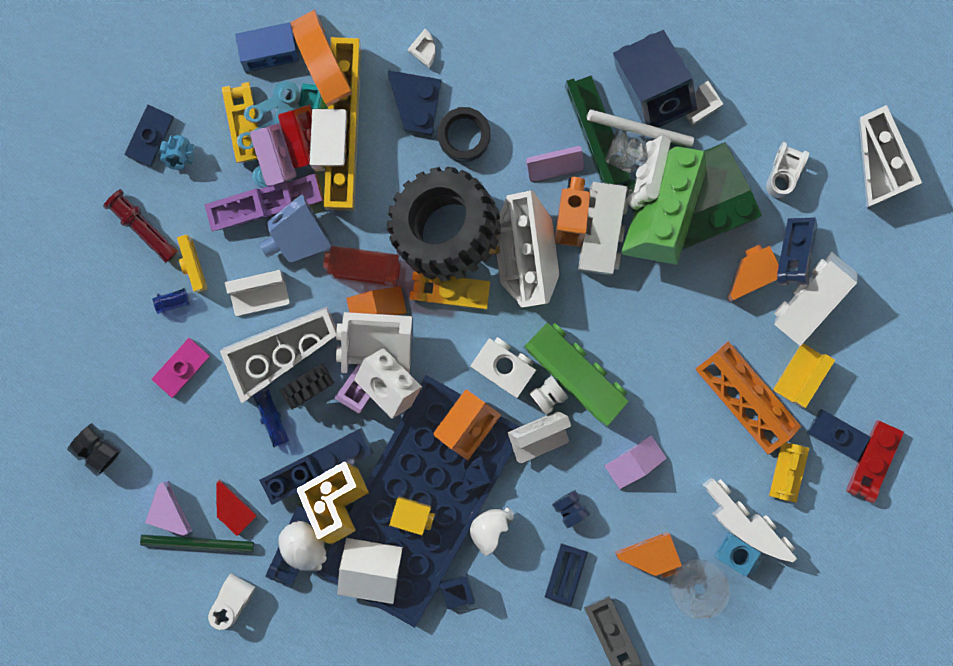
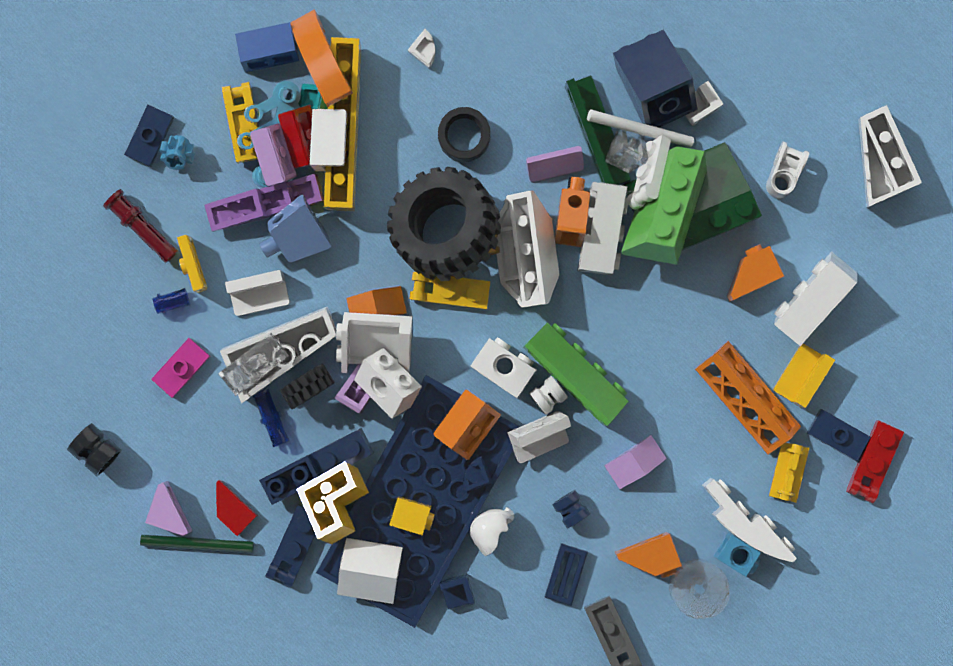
(232, 598): white piece -> none
(253, 364): none -> clear slope
(301, 547): white hair -> none
(363, 265): clear red window -> none
(416, 100): dark blue wing -> none
(797, 251): dark blue plate -> none

